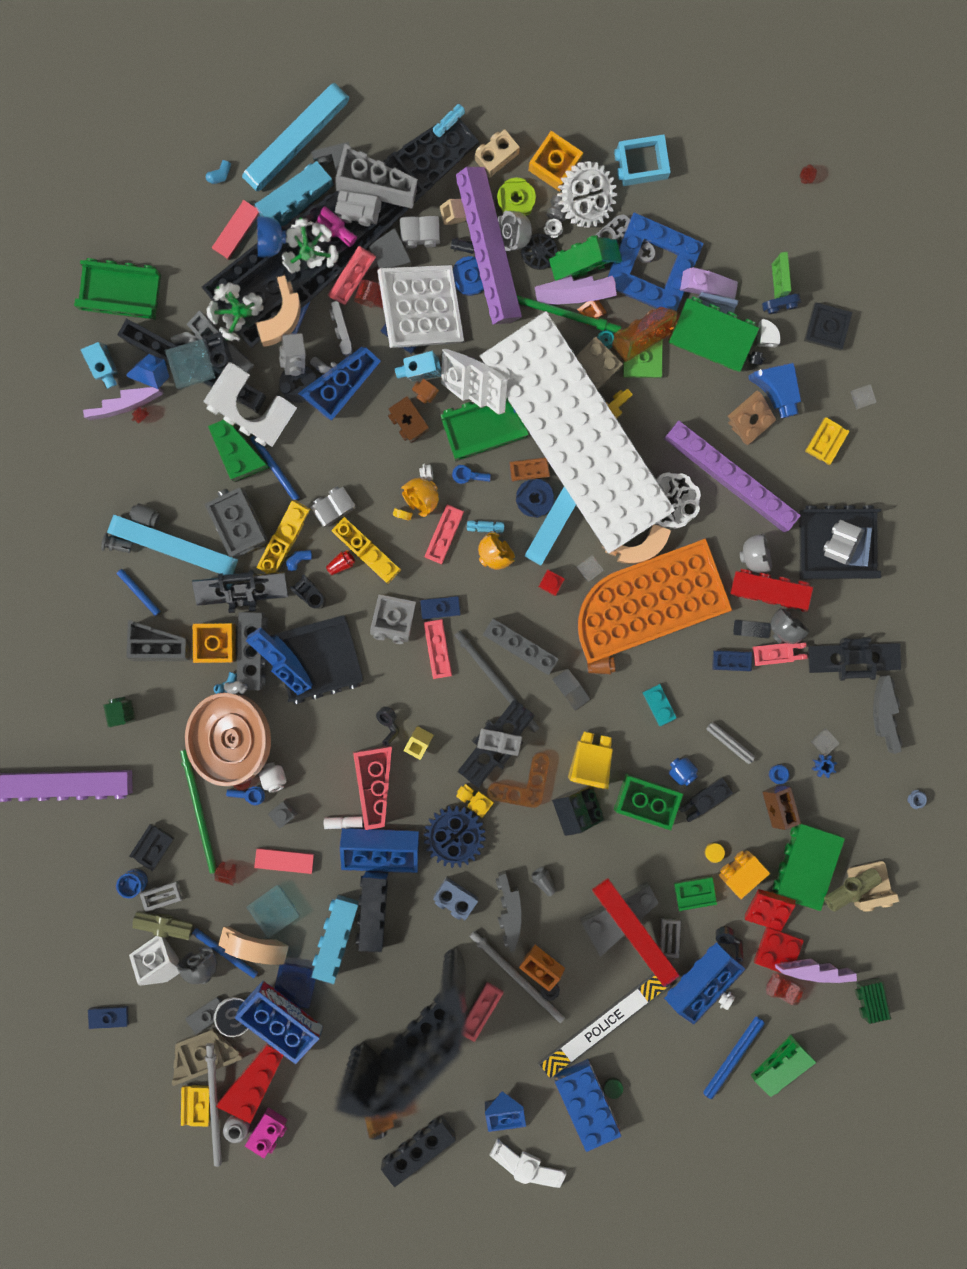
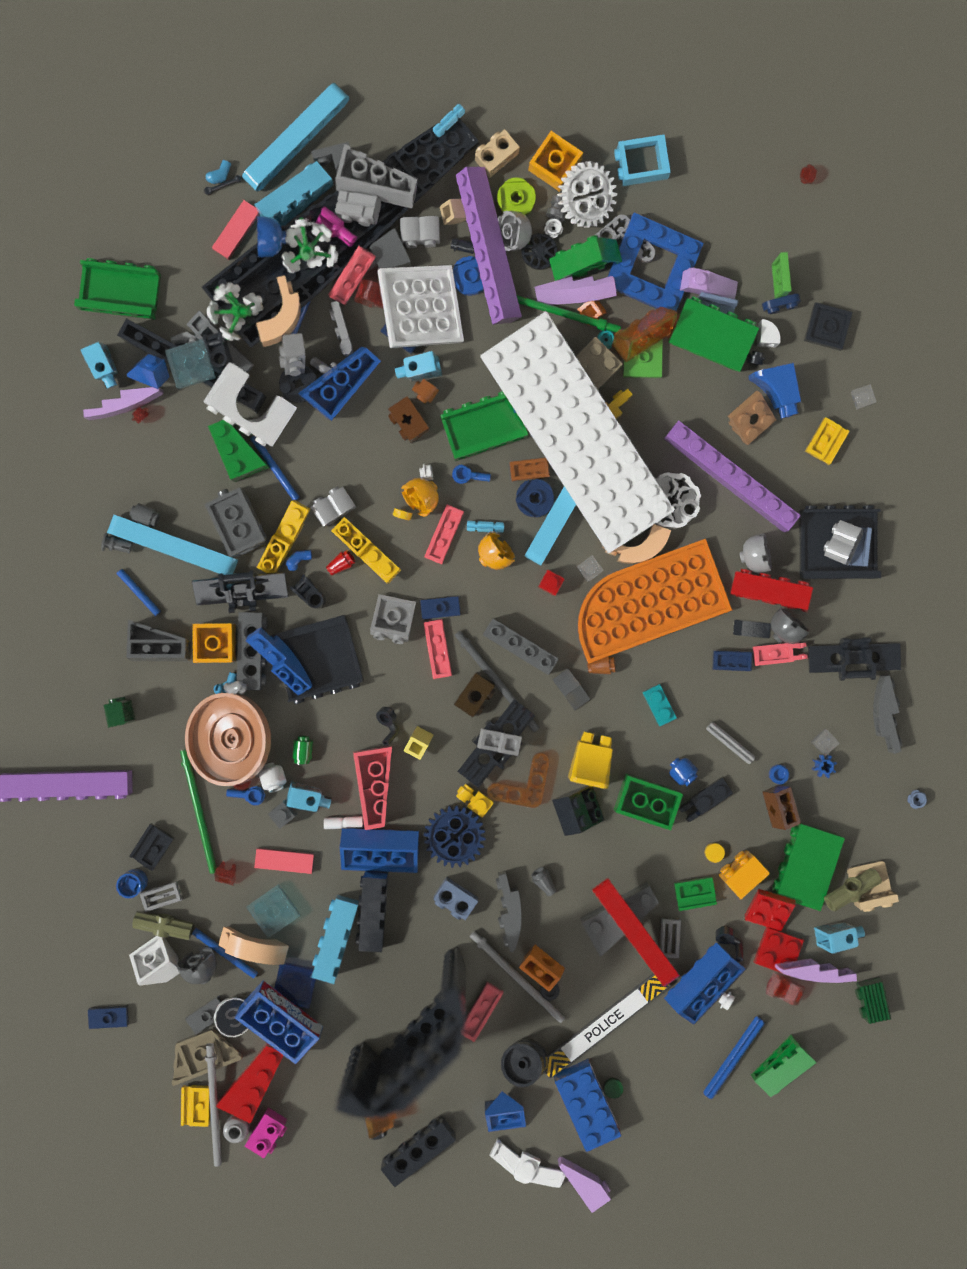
(208, 191): none -> black hinge
(298, 796): none -> medium azure torso
(302, 750): none -> green brick
(464, 701): none -> dark brown brick
(473, 381): white slope -> none
(525, 1073): none -> black wheel
(588, 1185): none -> lavender slope
(838, 936): none -> medium azure torso

